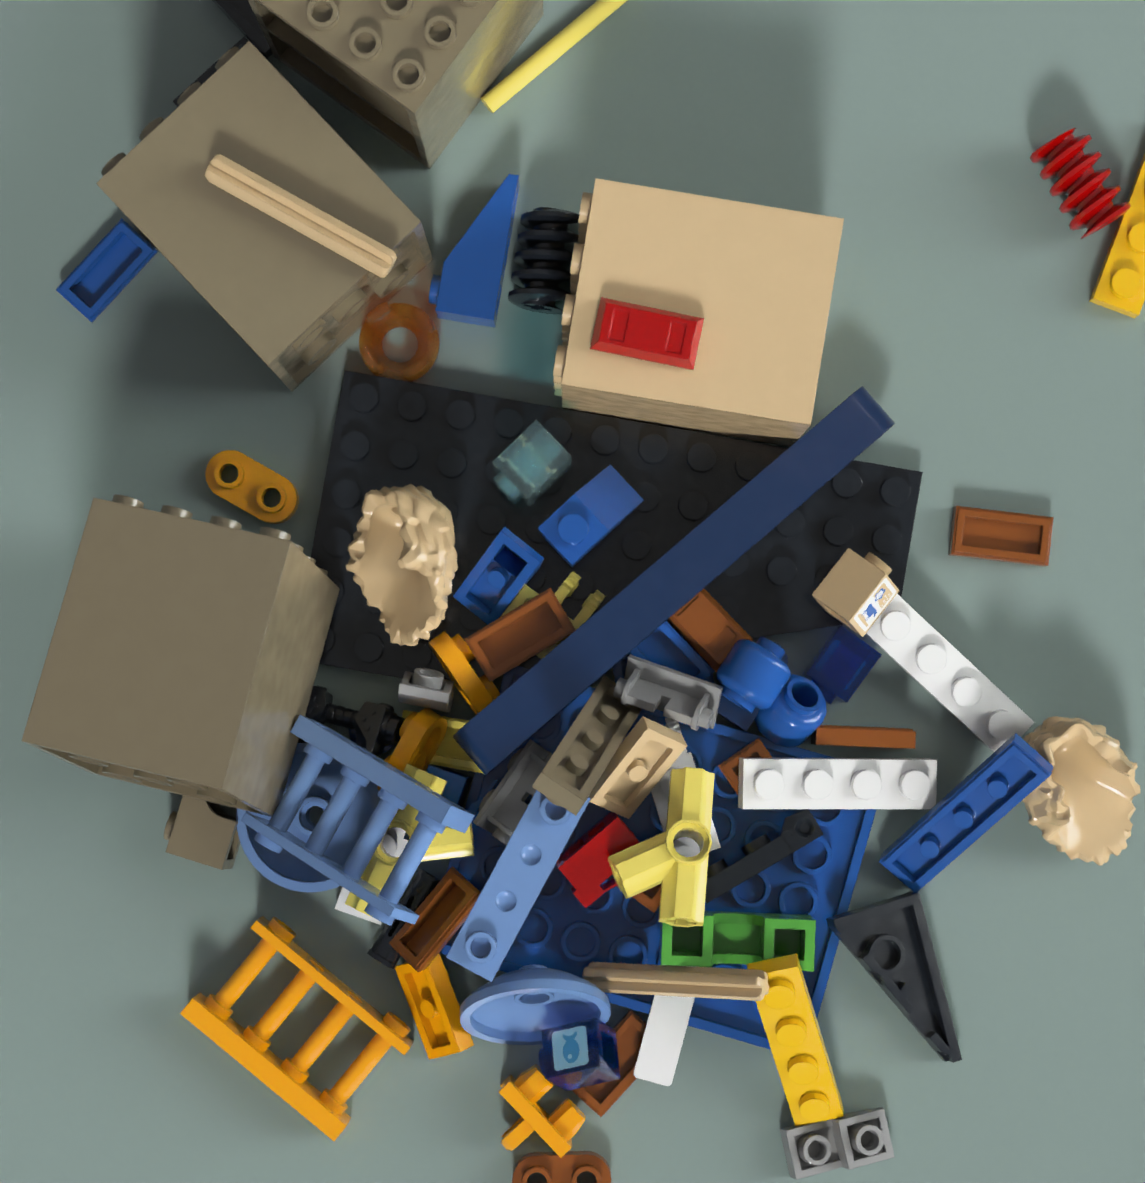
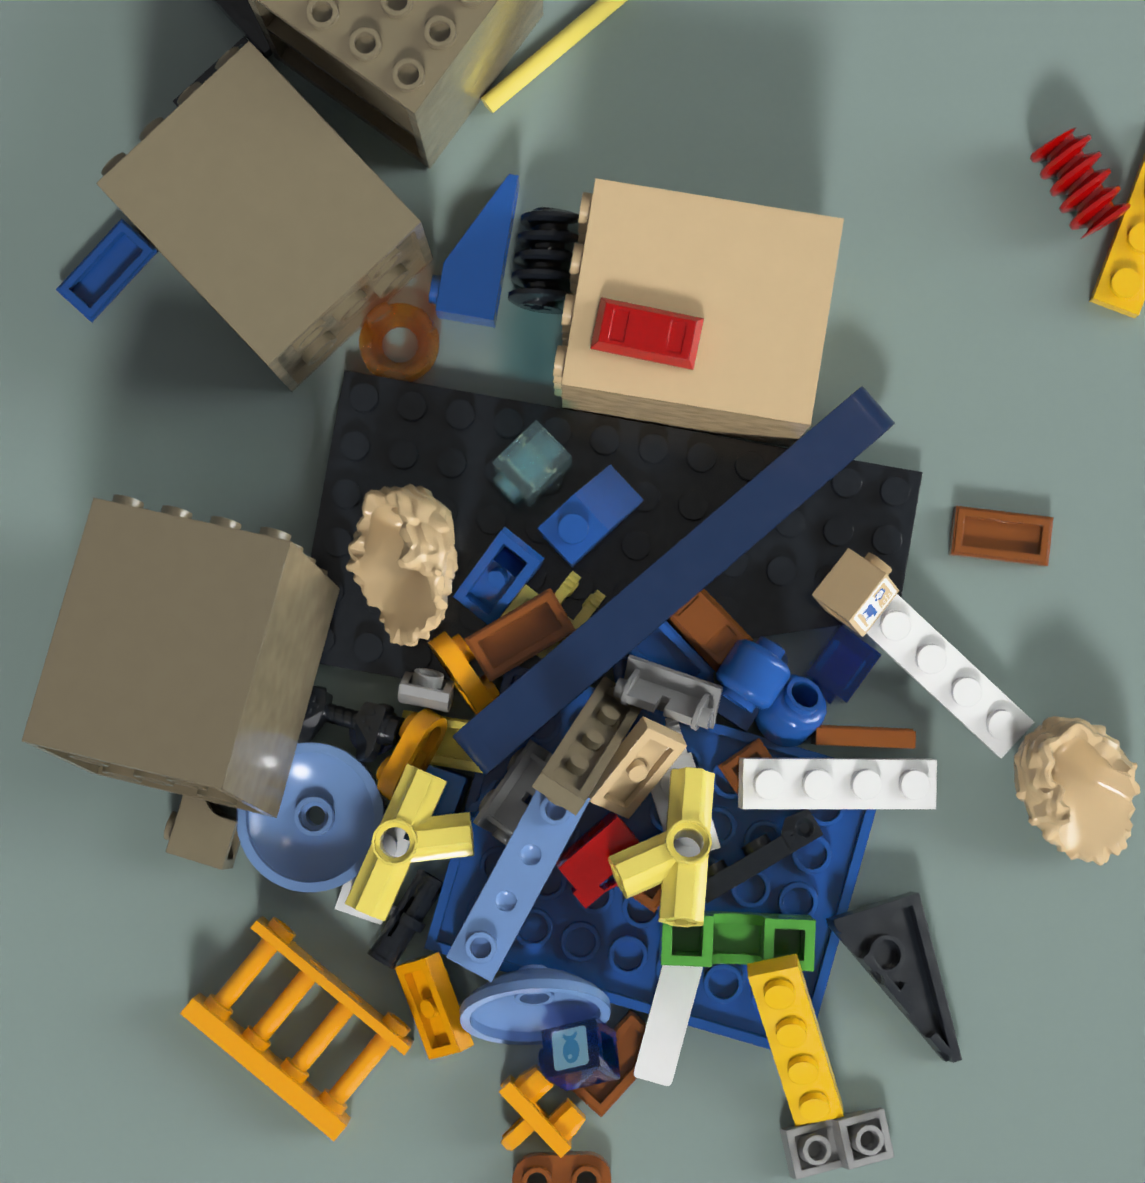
(251, 486): light orange plate -> none
(300, 215): tan axle -> none
(395, 793): medium blue fence -> none
(438, 920): dark orange tile -> none
(678, 981): tan axle -> none
(966, 813): blue tile -> none

